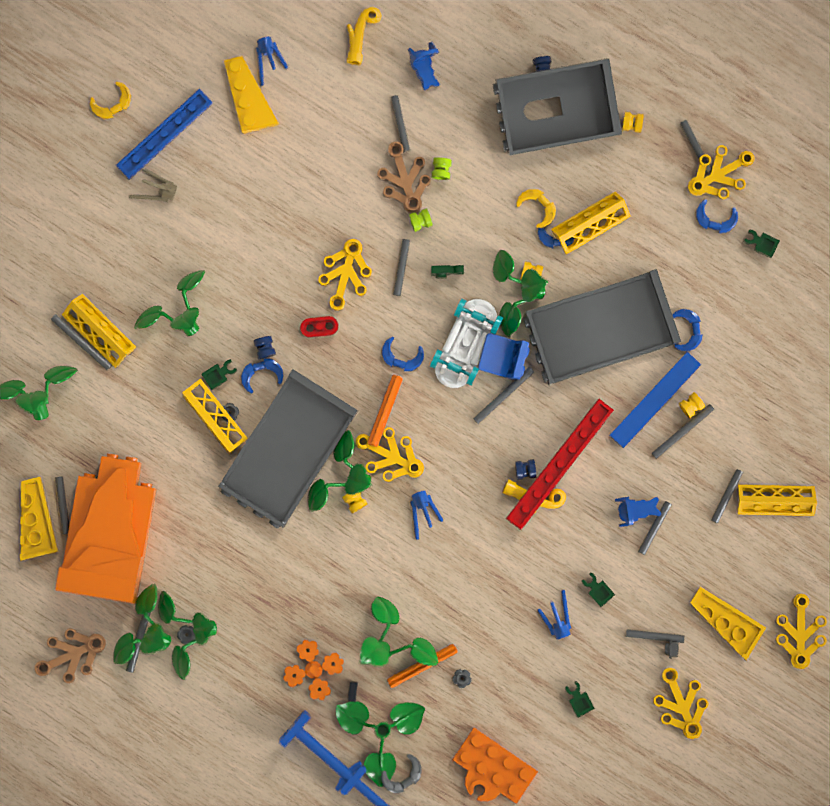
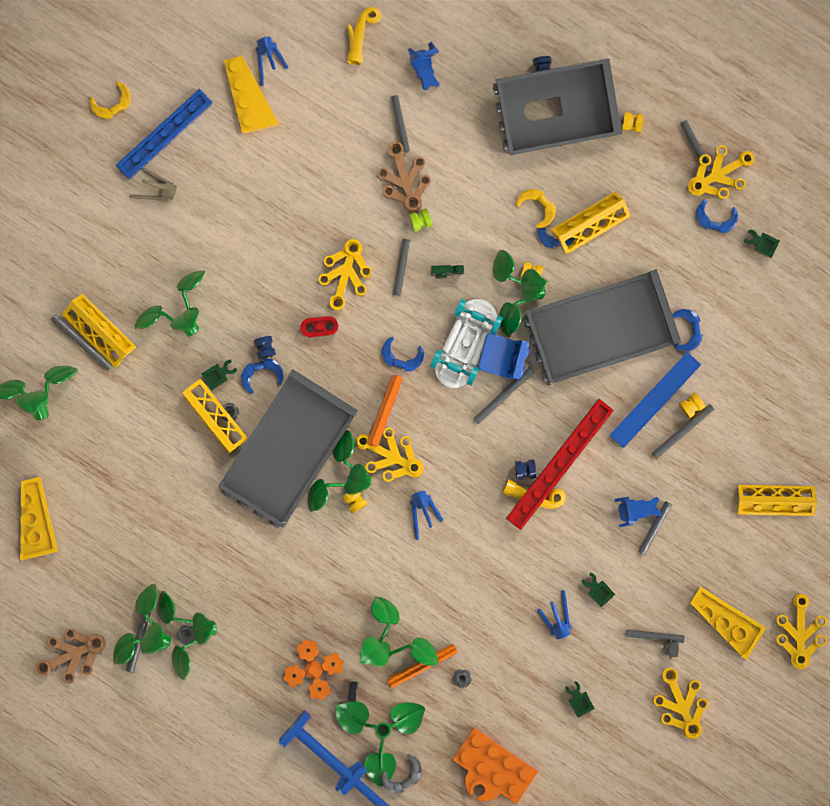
(62, 504): dark grey bar -> none
(108, 532): orange panel -> none
(441, 168): lime wheel -> none
(727, 495): dark grey bar -> none

